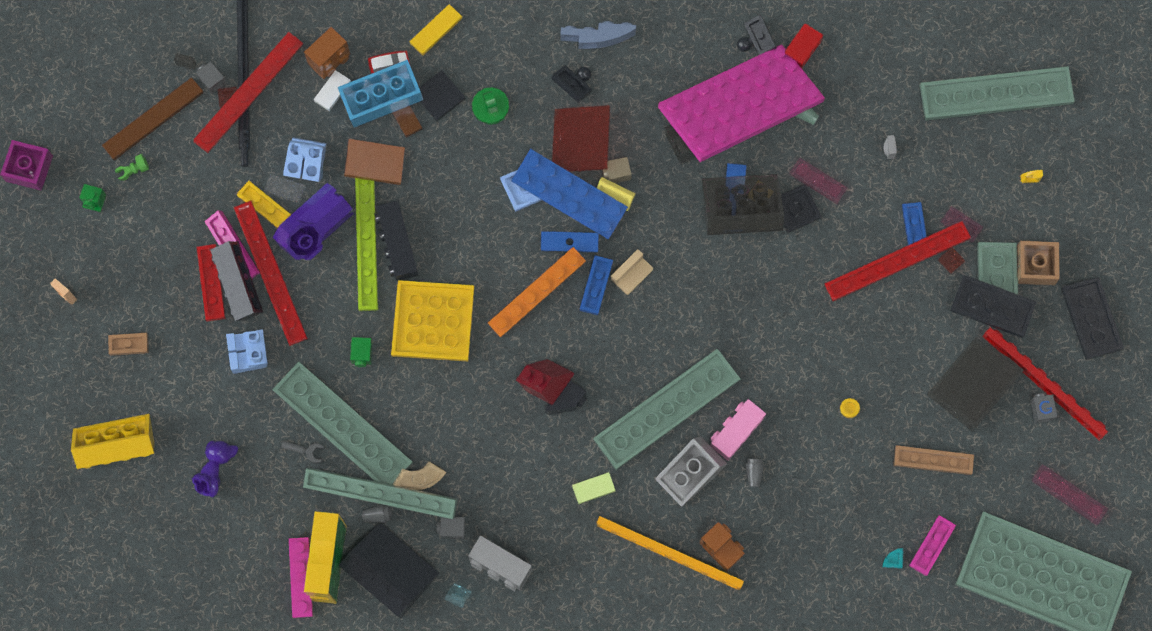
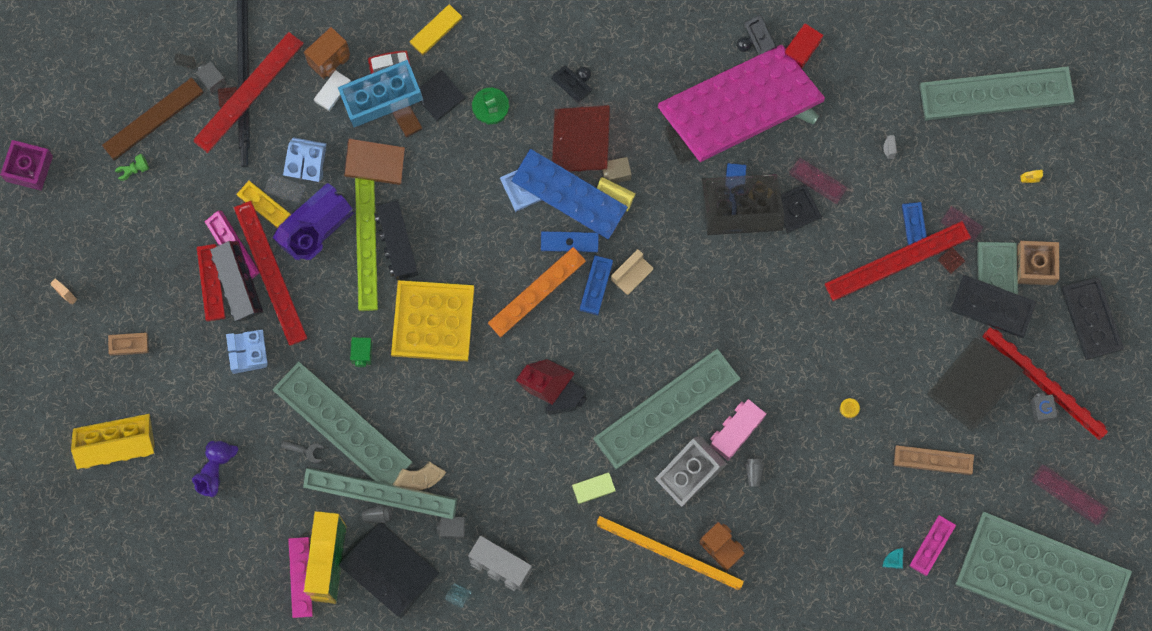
(92, 197): green brick -> none
(606, 35): sand blue slope -> none

